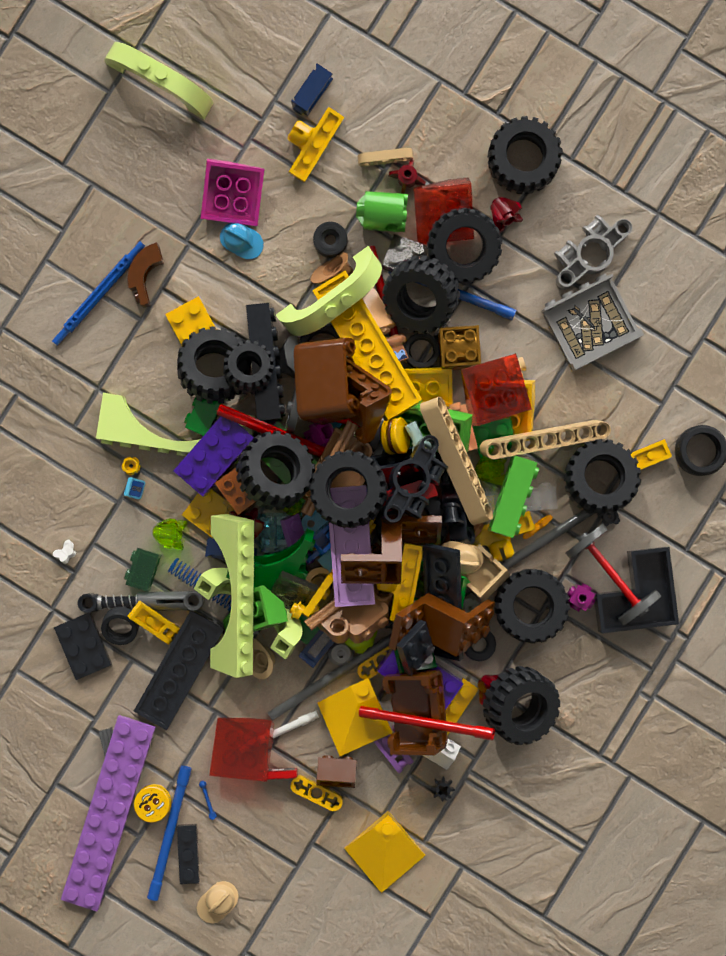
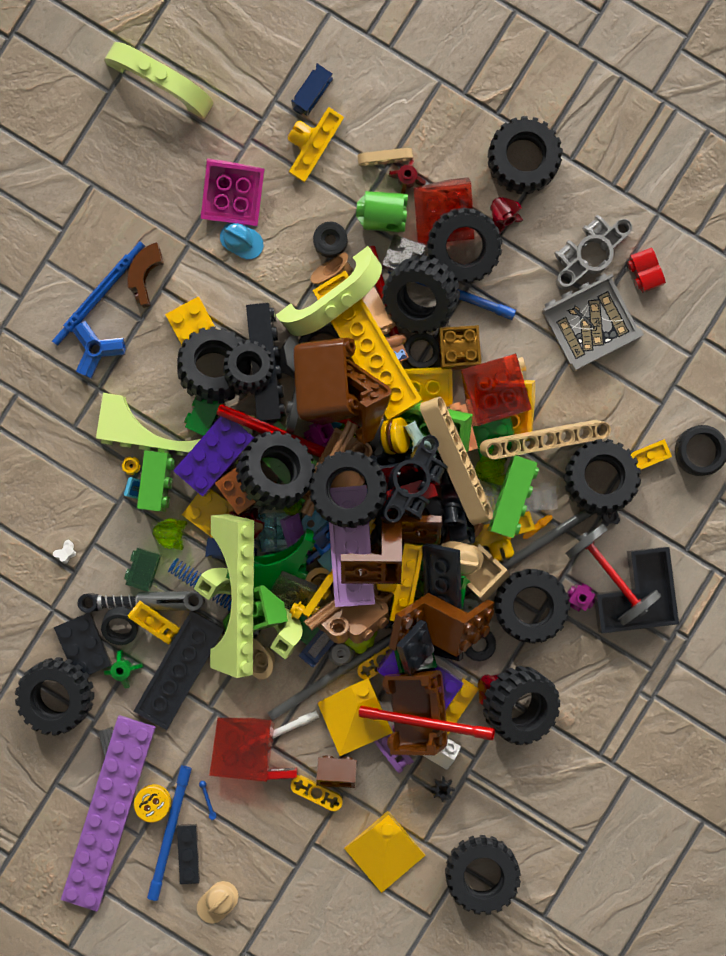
(34, 708): none -> black tyre
(88, 339): none -> blue piece
(127, 669): none -> green brick
(155, 481): none -> bright green brick
(482, 900): none -> black tyre
(646, 270): none -> red brick

